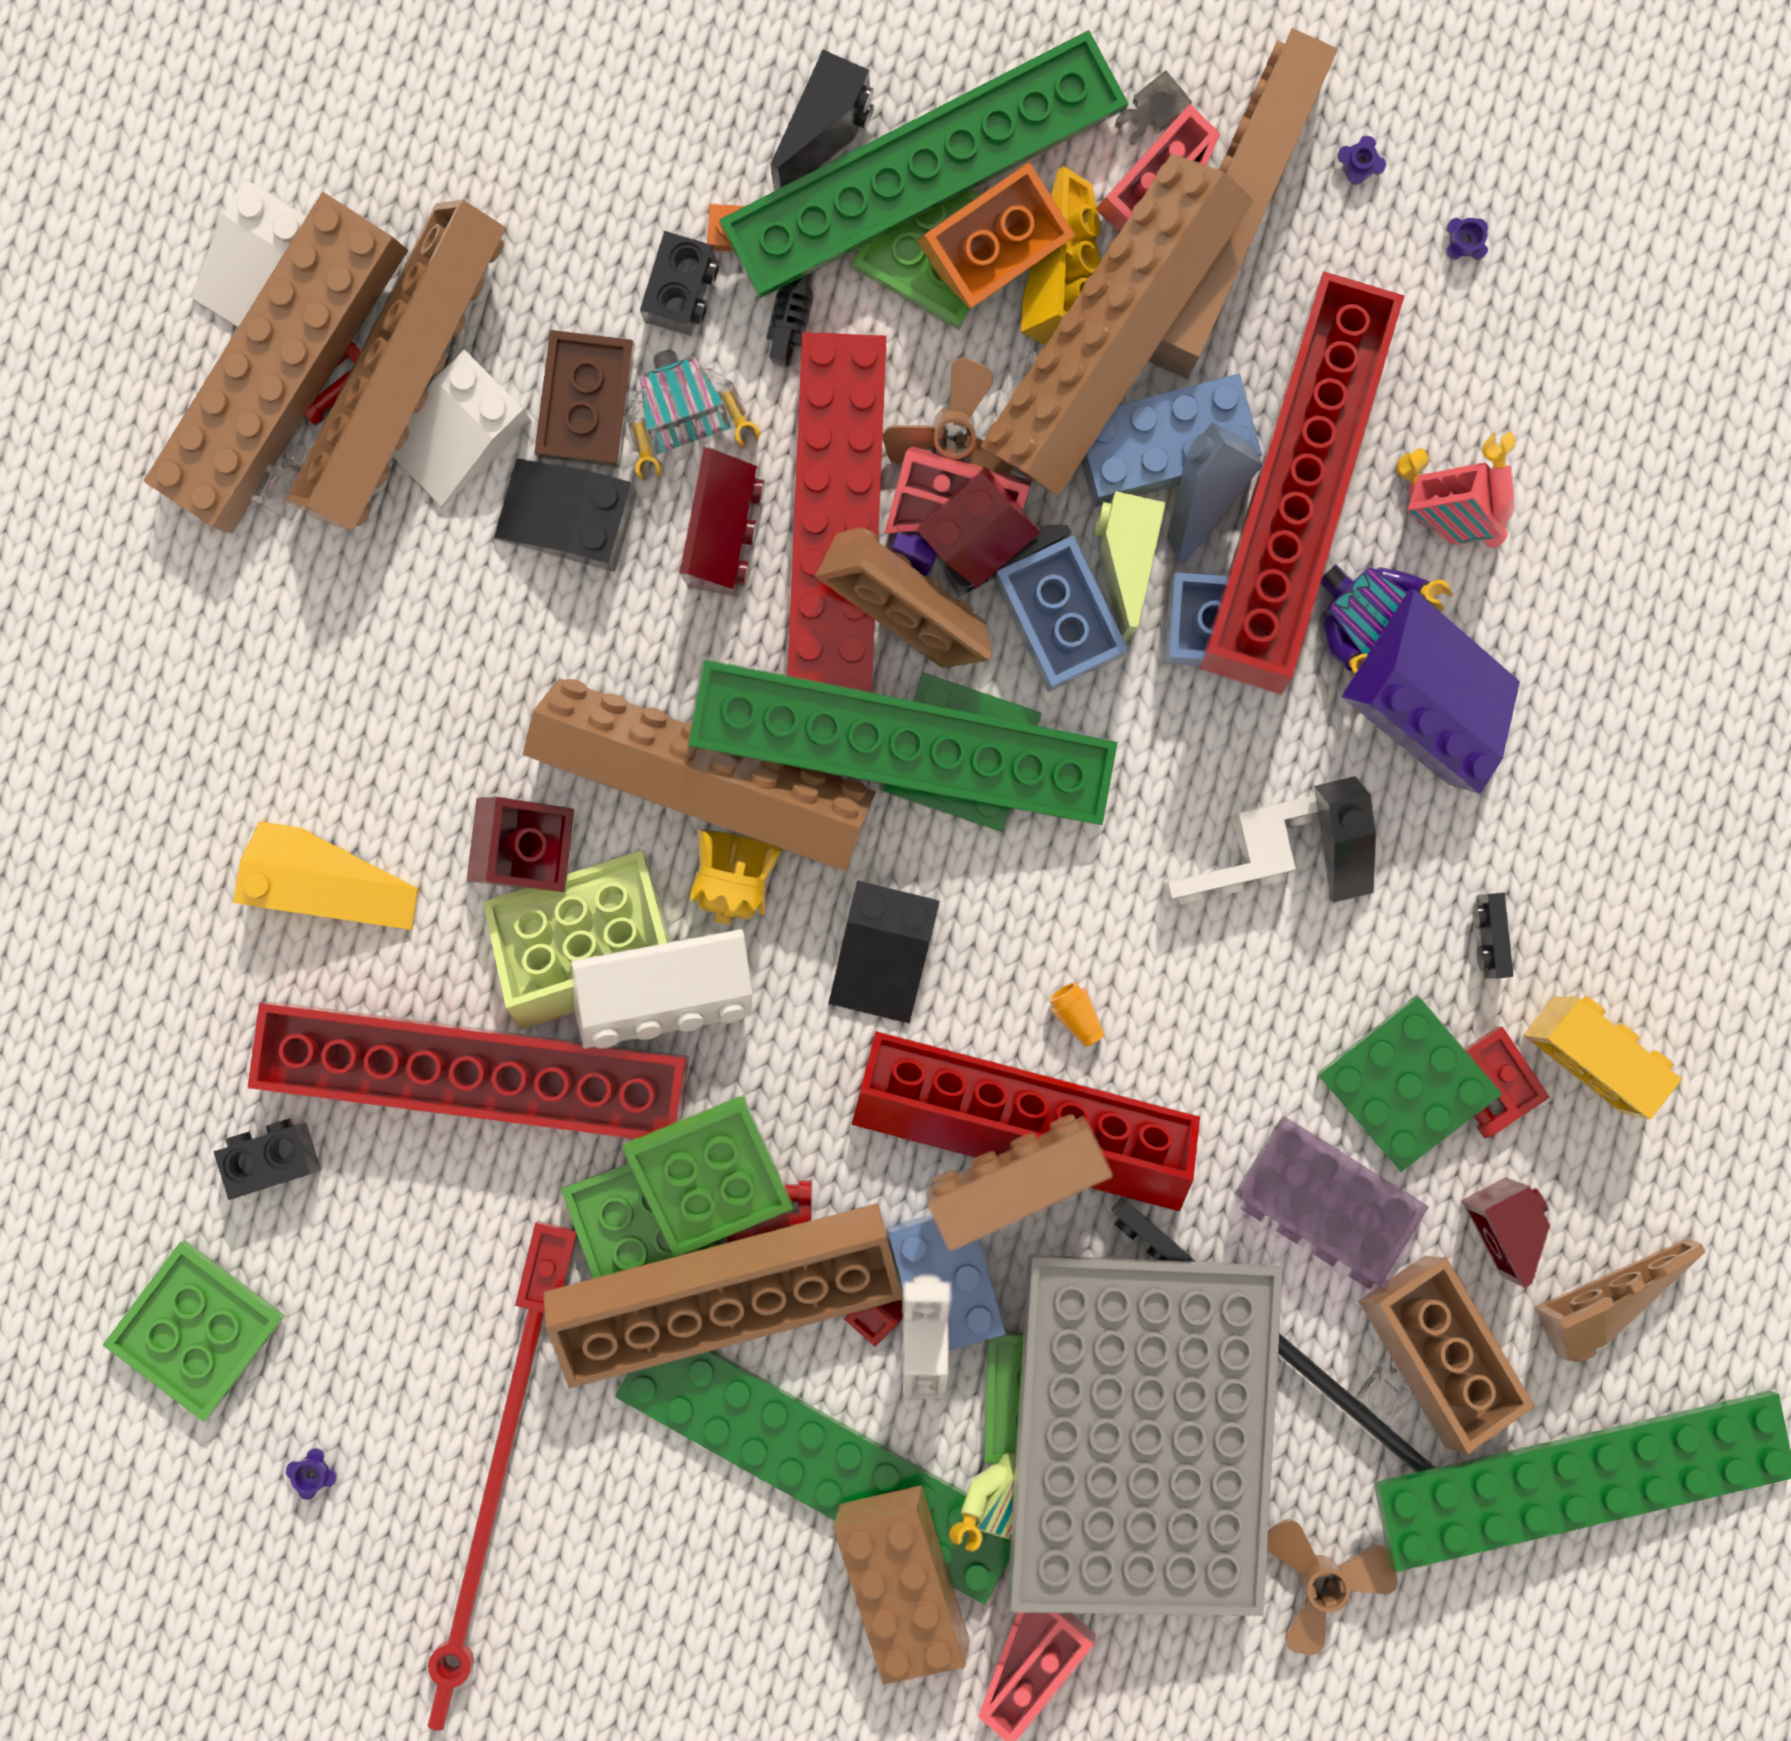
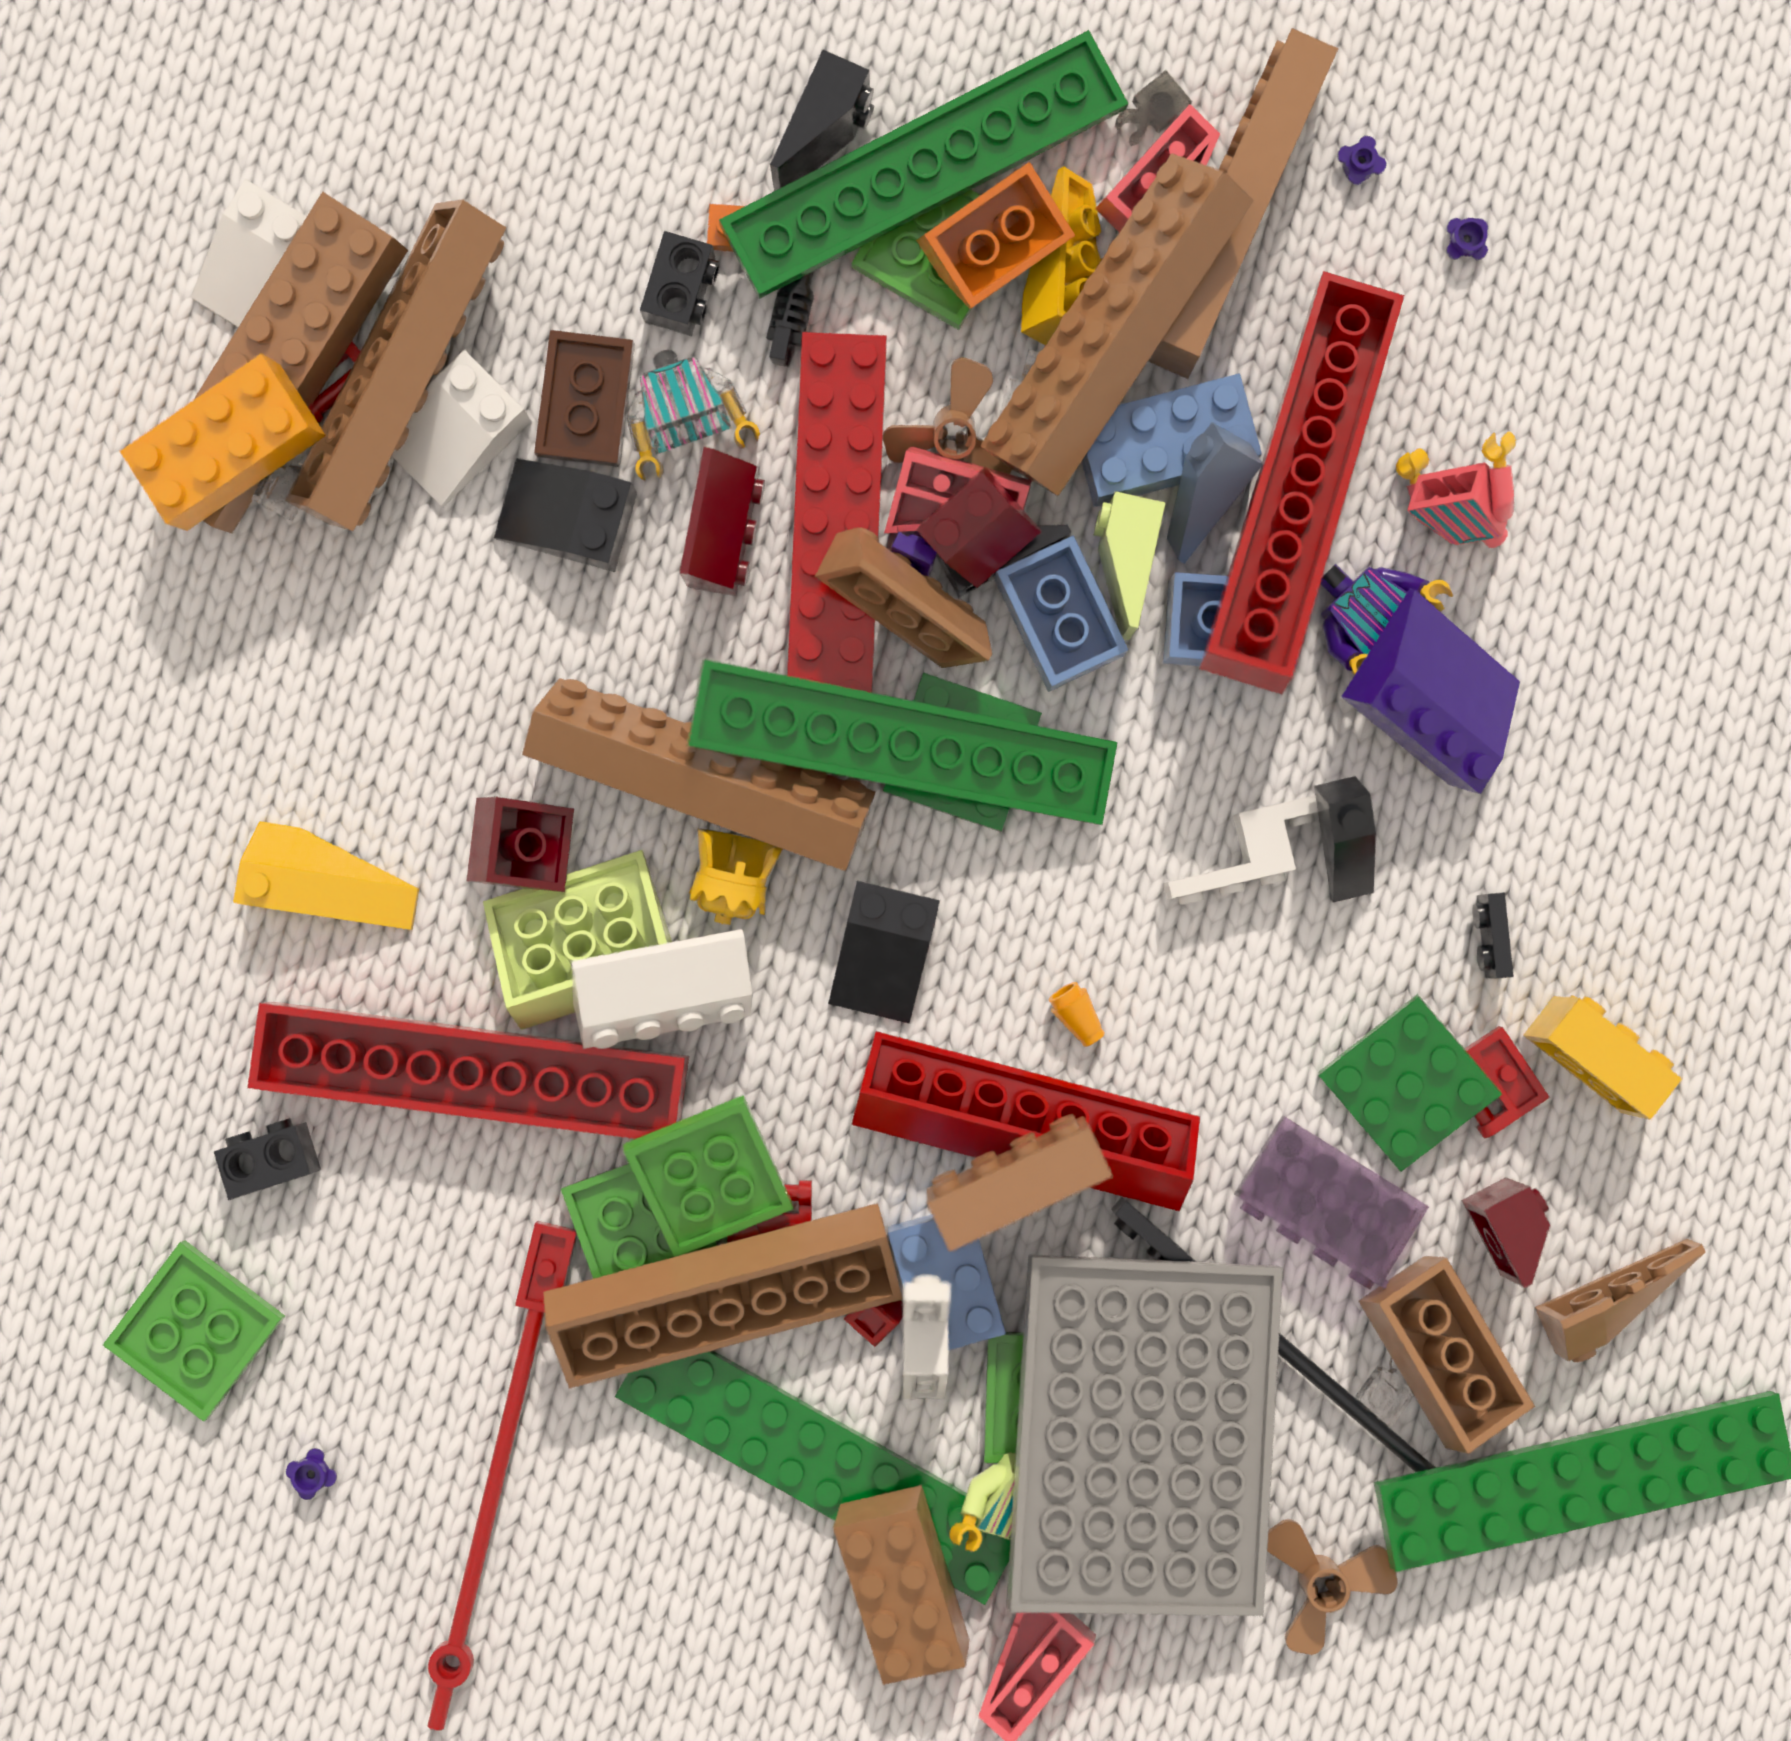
(222, 443): none -> light orange brick

